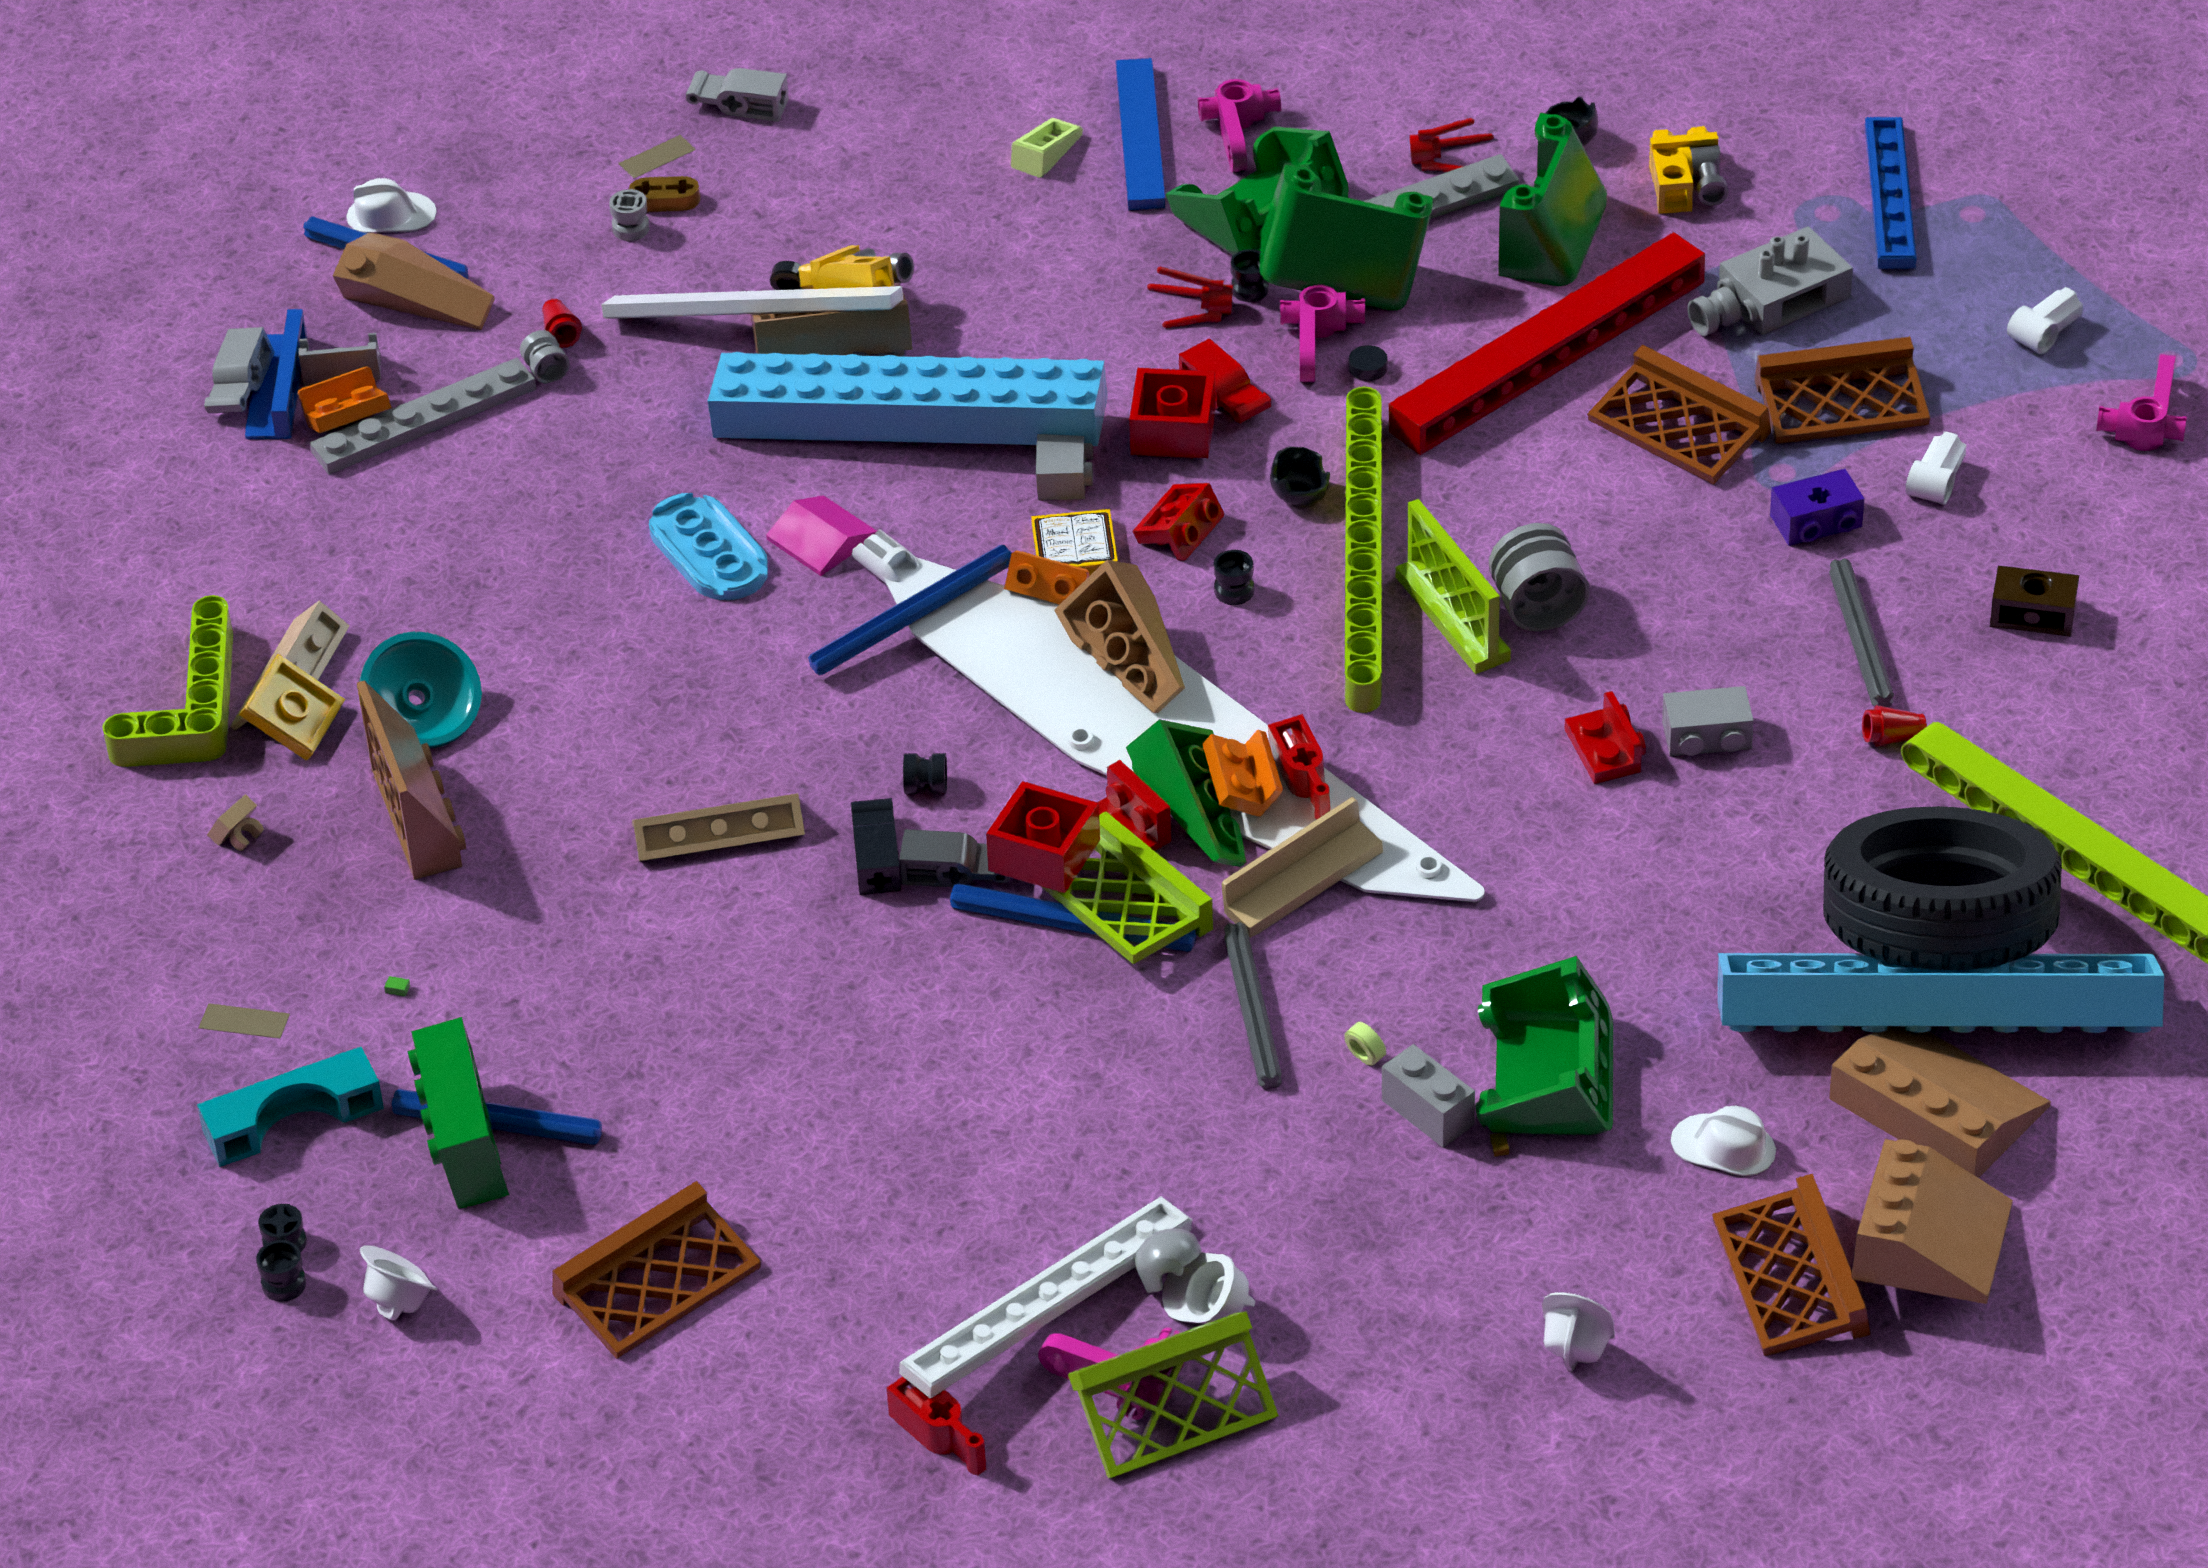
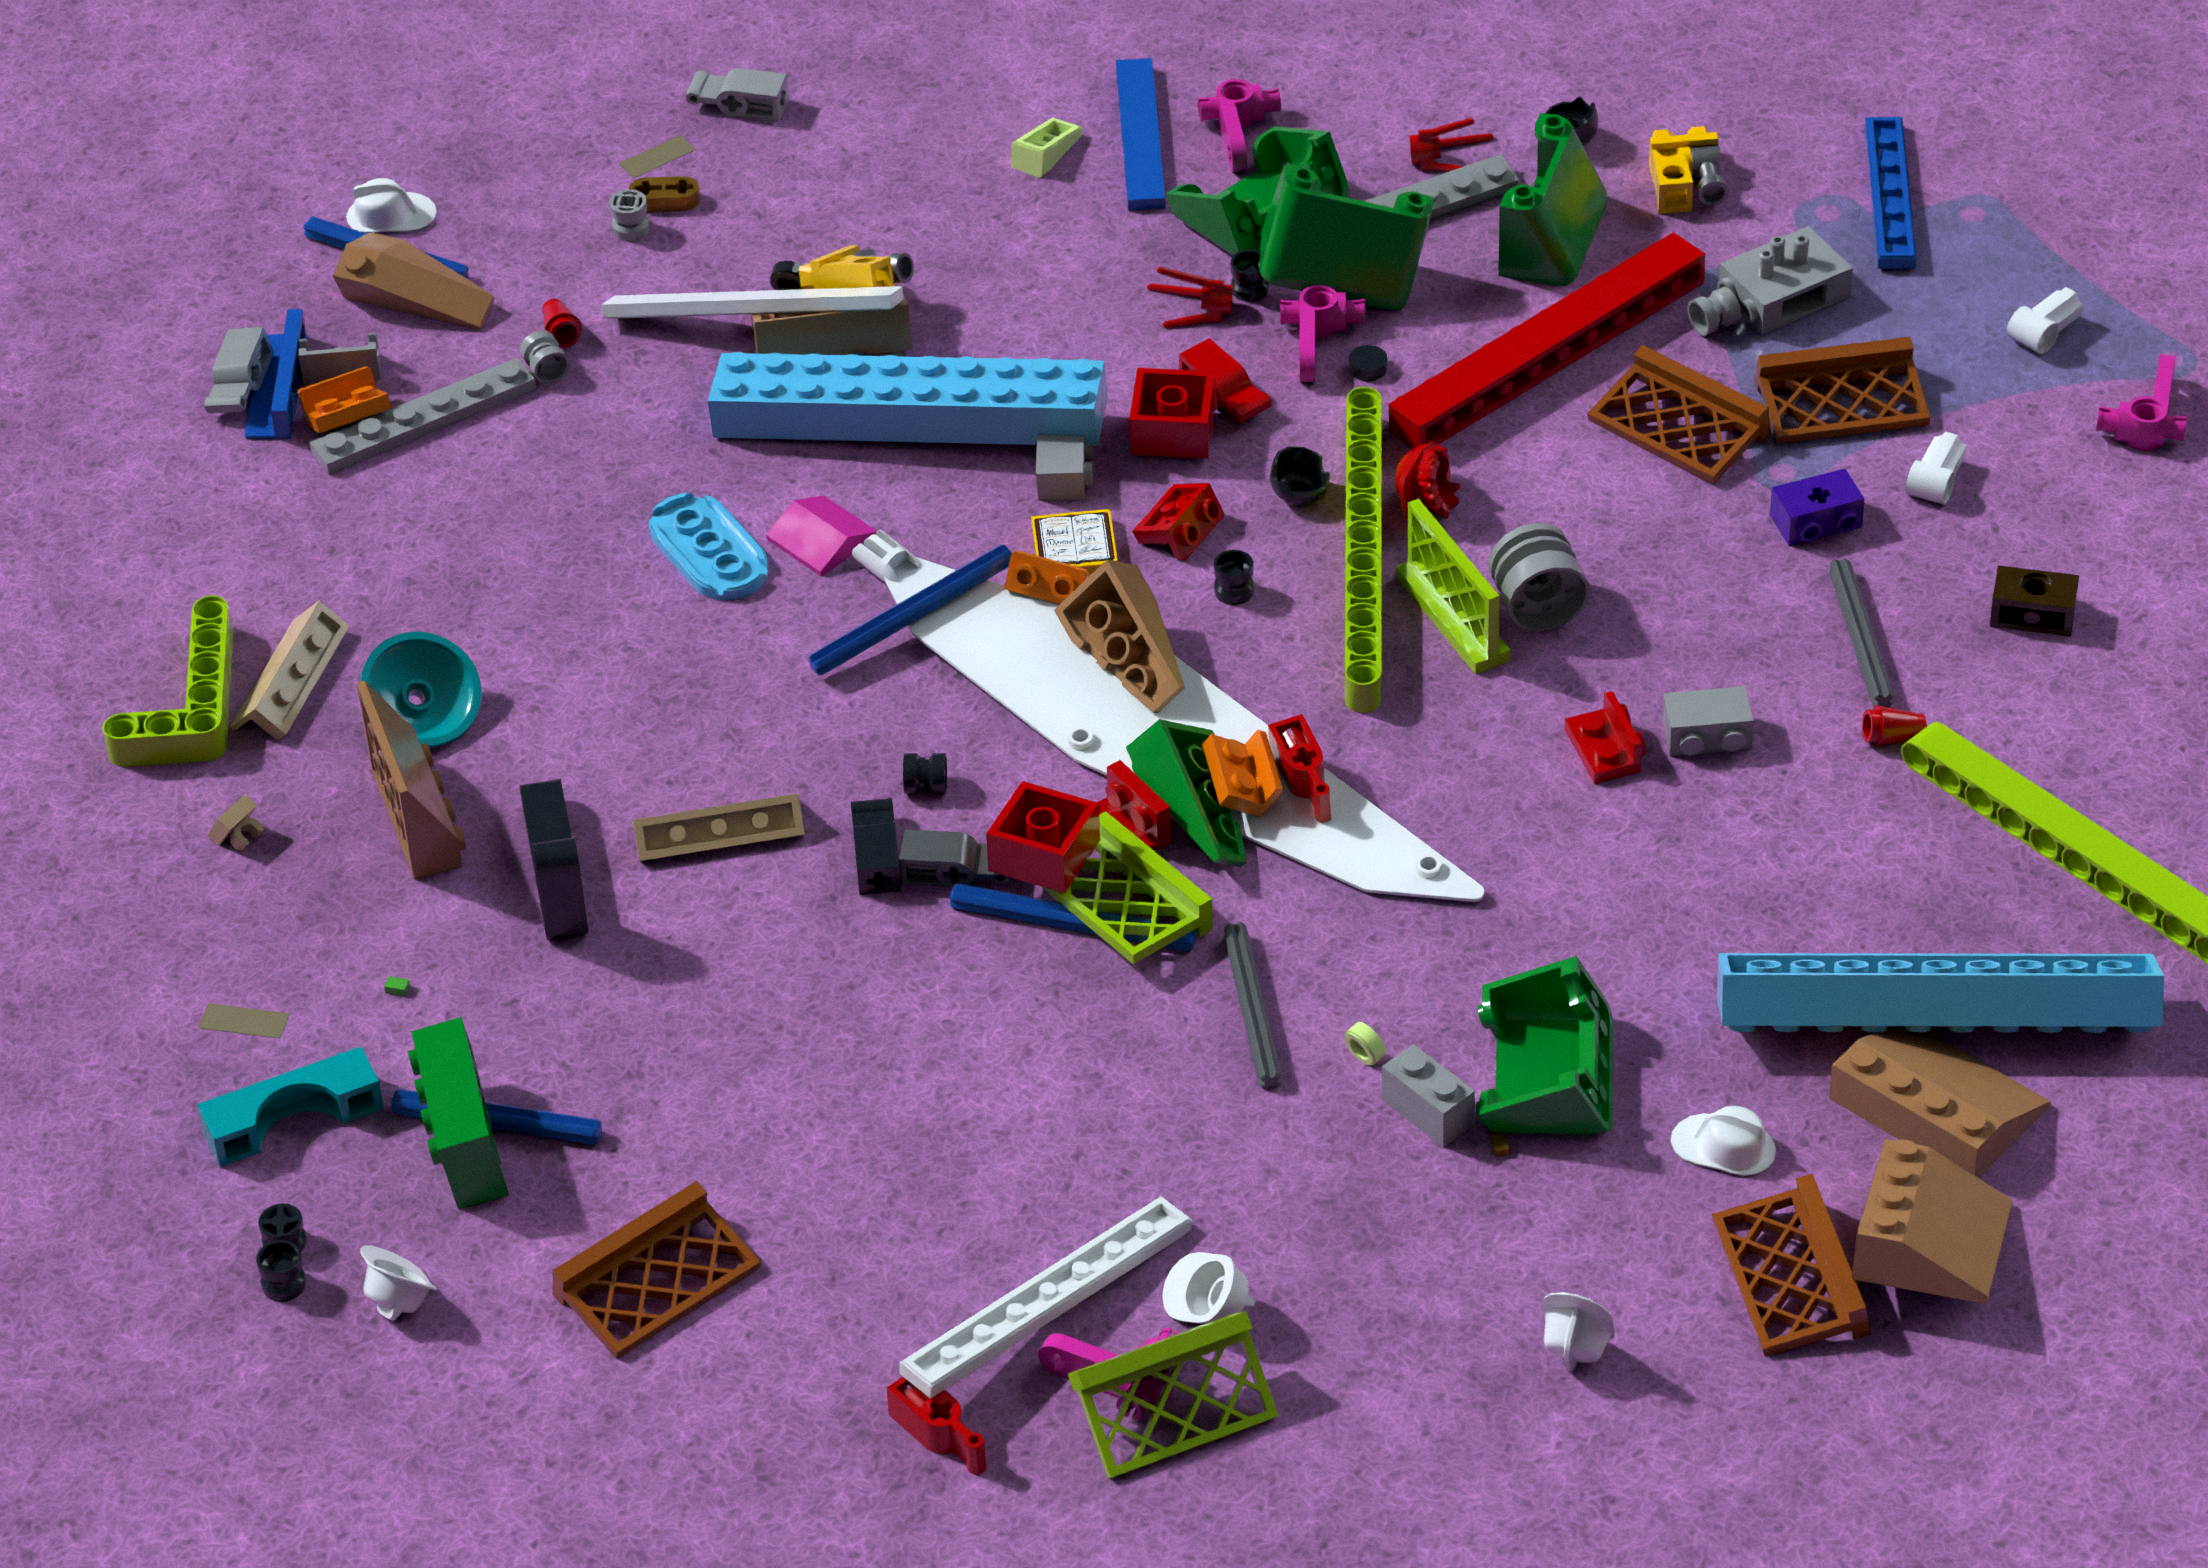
(292, 707): yellow tile -> none
(554, 859): none -> black beam
(1163, 1253): light grey hair -> none
(1299, 868): tan panel -> none
(1426, 476): none -> red hair
(1942, 888): black tyre -> none

